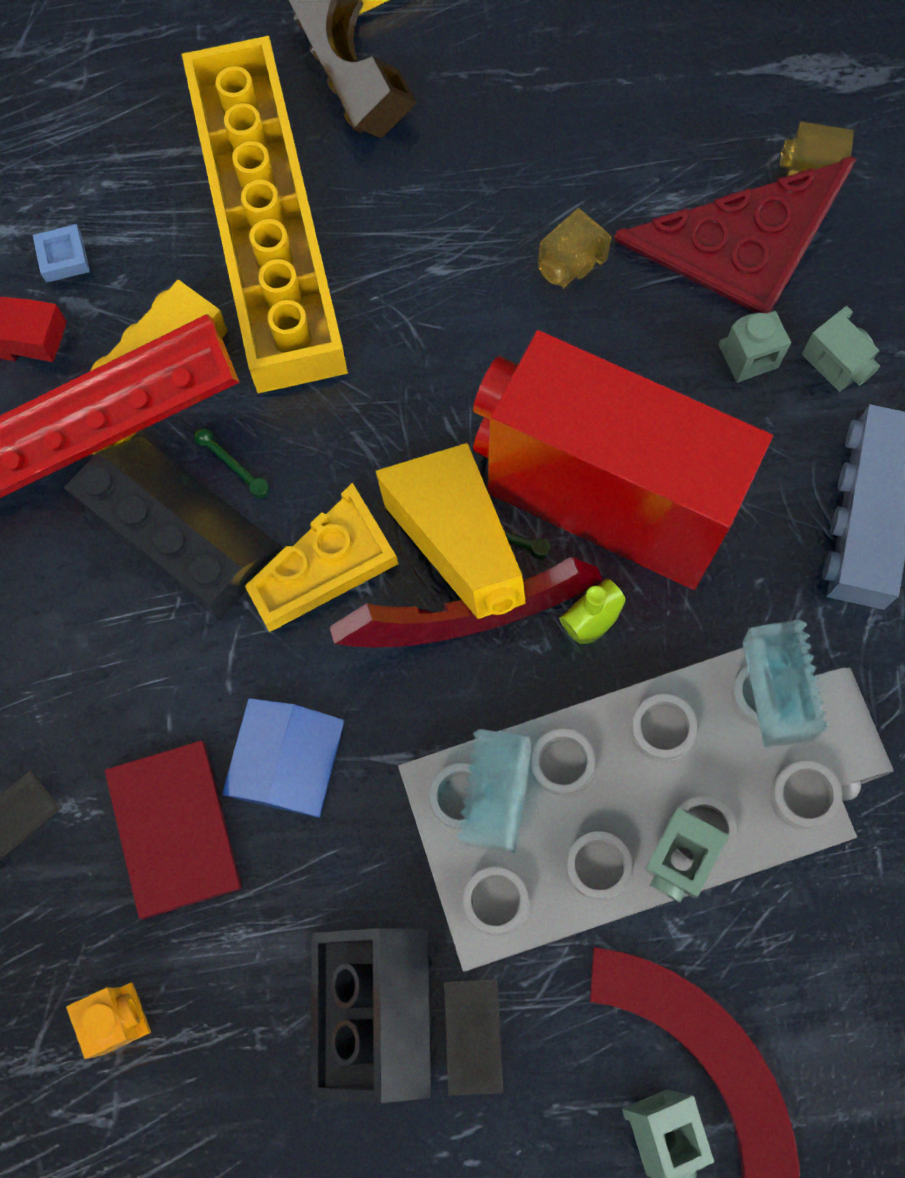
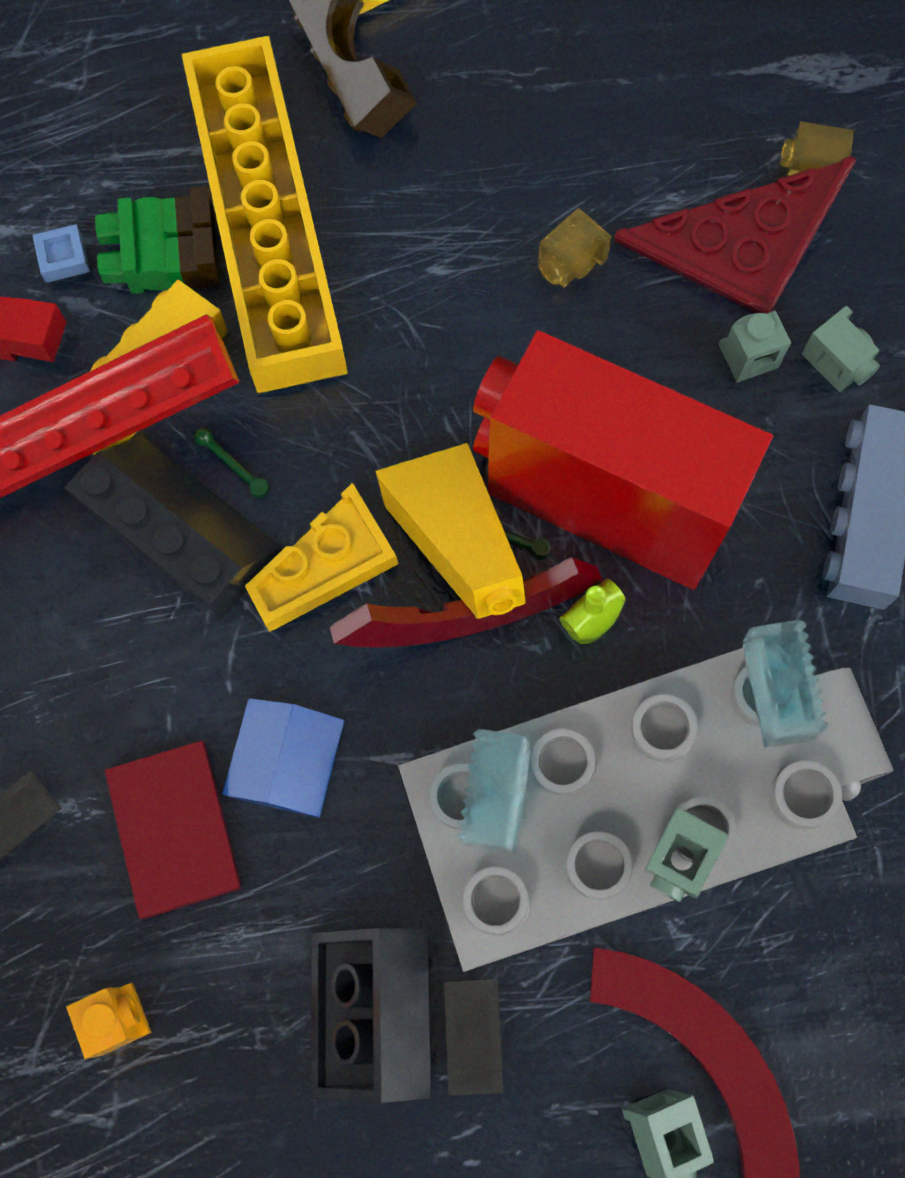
(160, 242): none -> green hips

